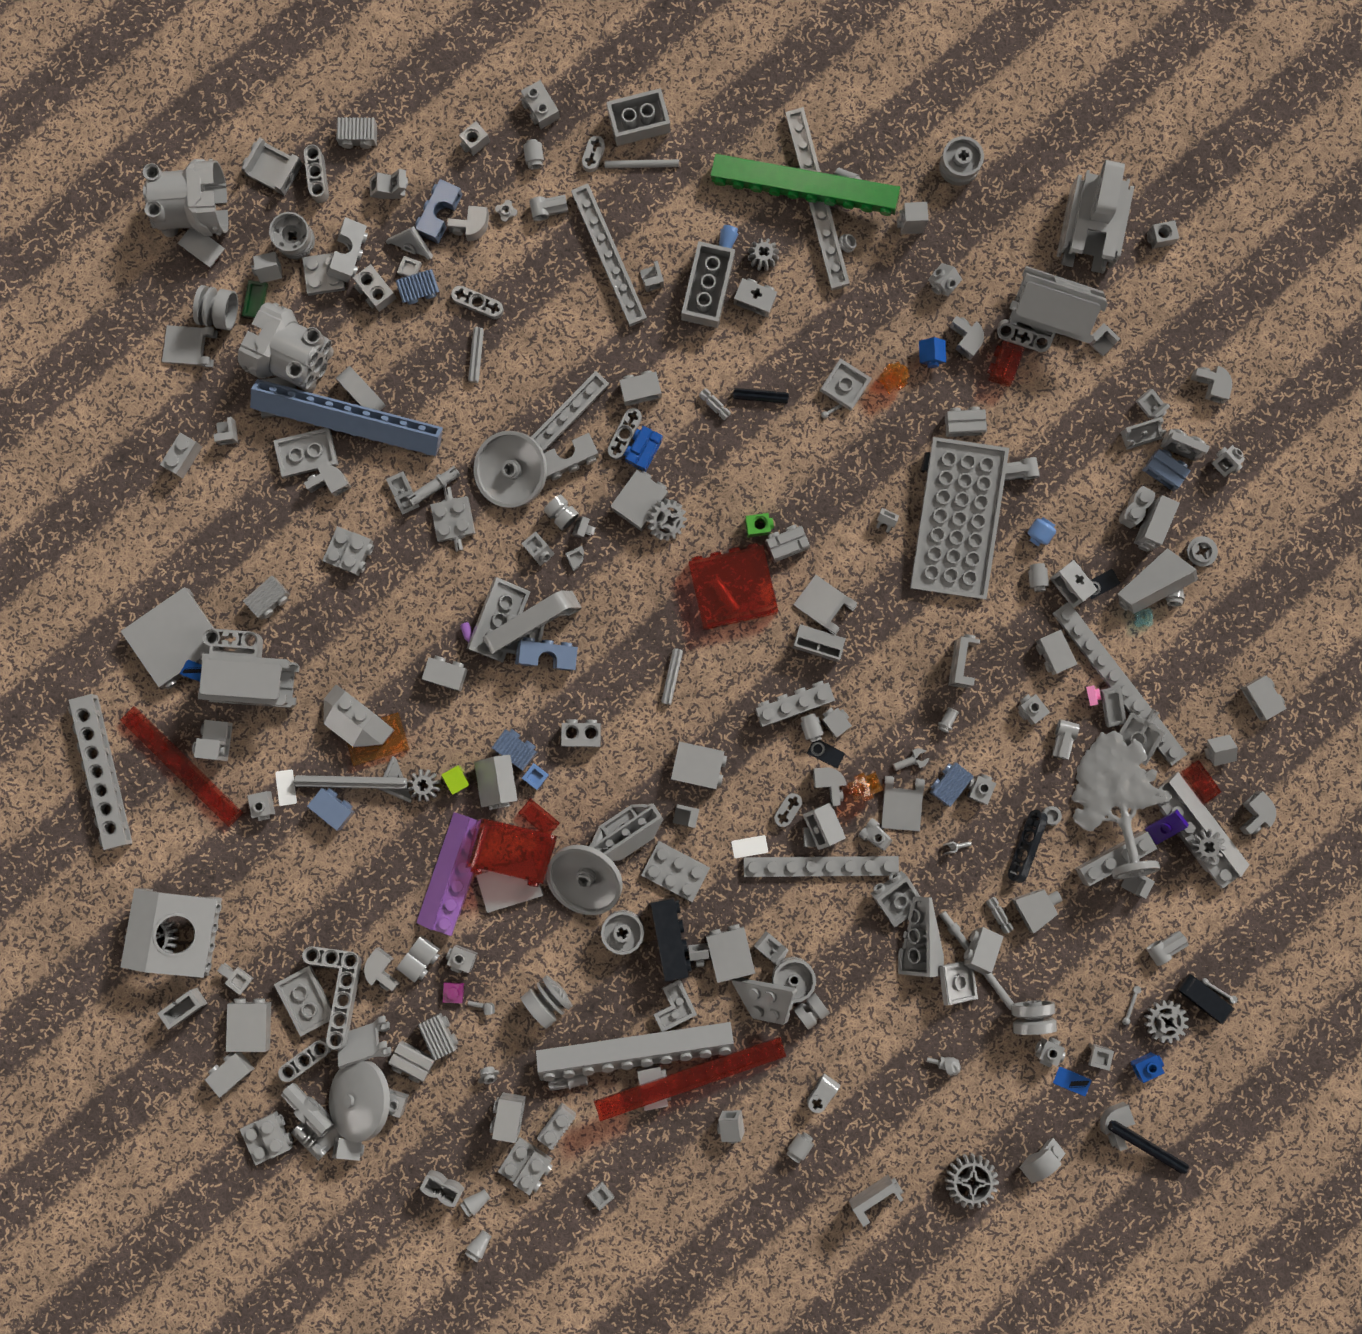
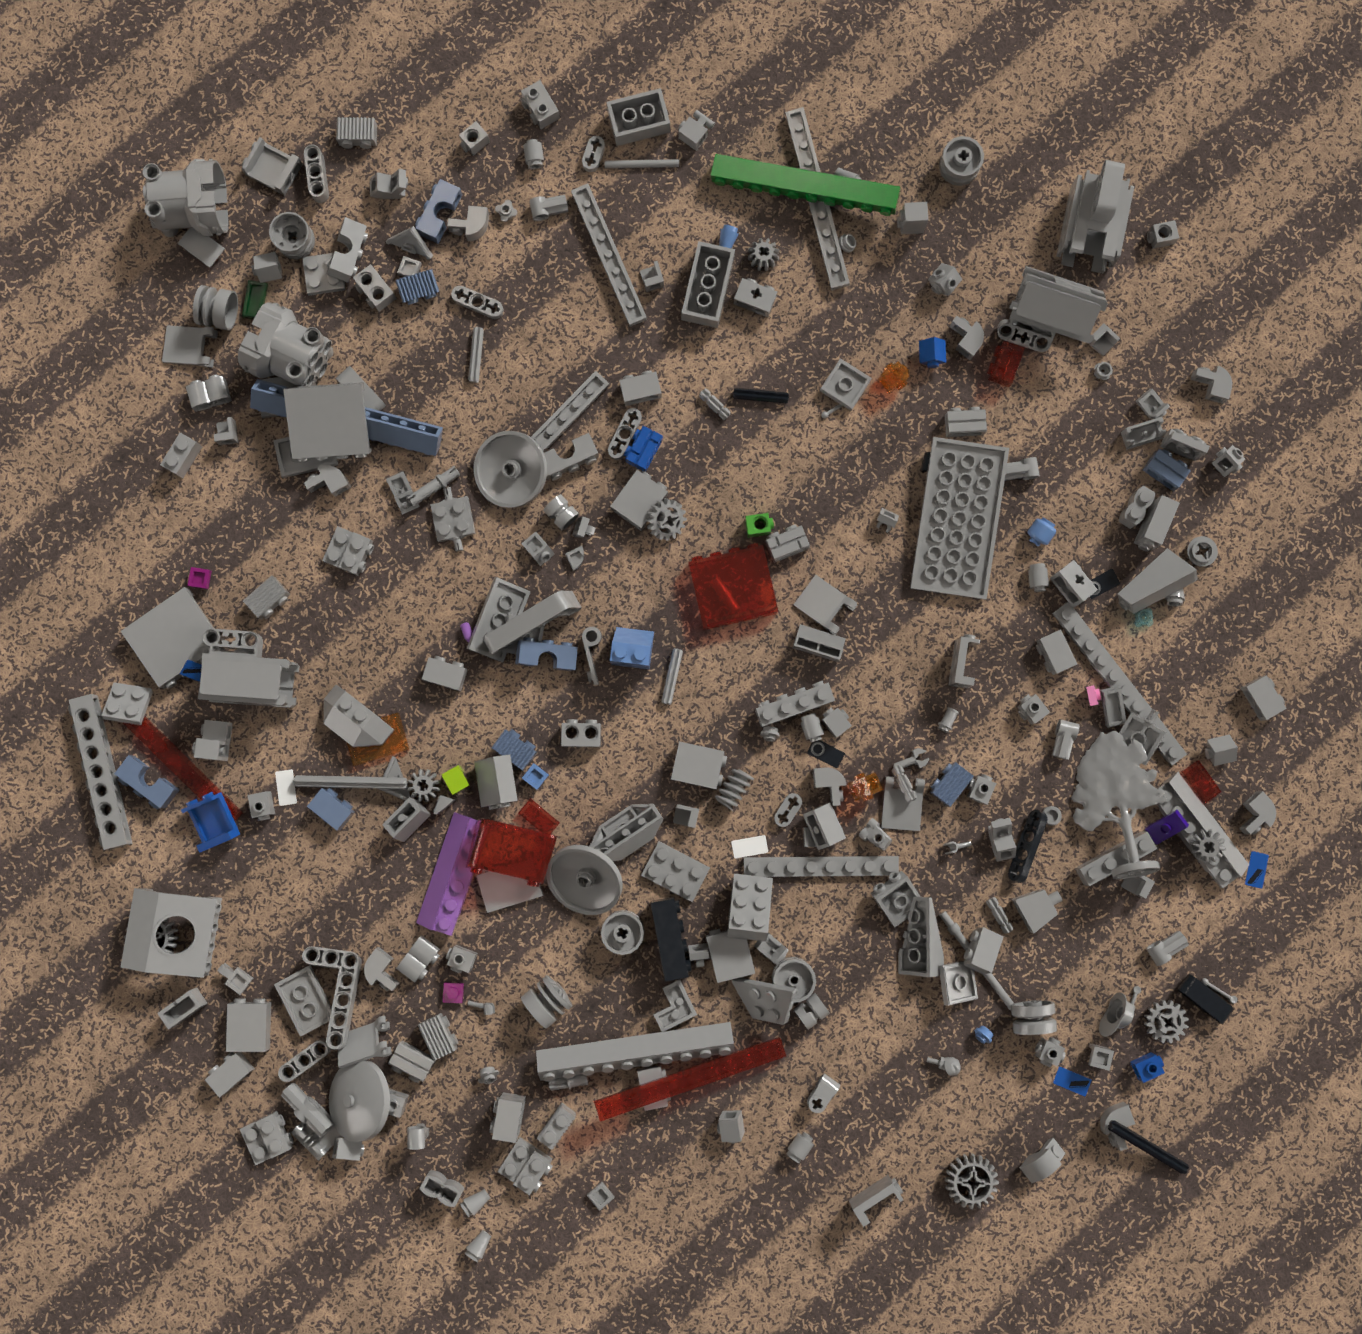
(127, 703): none -> light grey plate
(132, 773): none -> sand blue arch
(199, 578): none -> magenta plate
(208, 393): none -> light grey brick
(212, 820): none -> blue panel
(327, 421): none -> light grey panel
(406, 819): none -> light grey brick
(416, 1136): none -> light grey piece
(442, 803): none -> light grey slope
(591, 637): none -> light grey door
(632, 648): none -> medium blue slope
(694, 132): none -> light grey brick
(733, 788): none -> light grey piece
(750, 907): none -> light grey brick
(770, 733): none -> light grey plate
(904, 783): none -> light grey axle
(983, 1034): none -> medium blue plate
(1001, 839): none -> light grey brick
(1106, 367): none -> light grey plate
(1118, 1015): none -> light grey piece
(1256, 869): none -> blue sticker

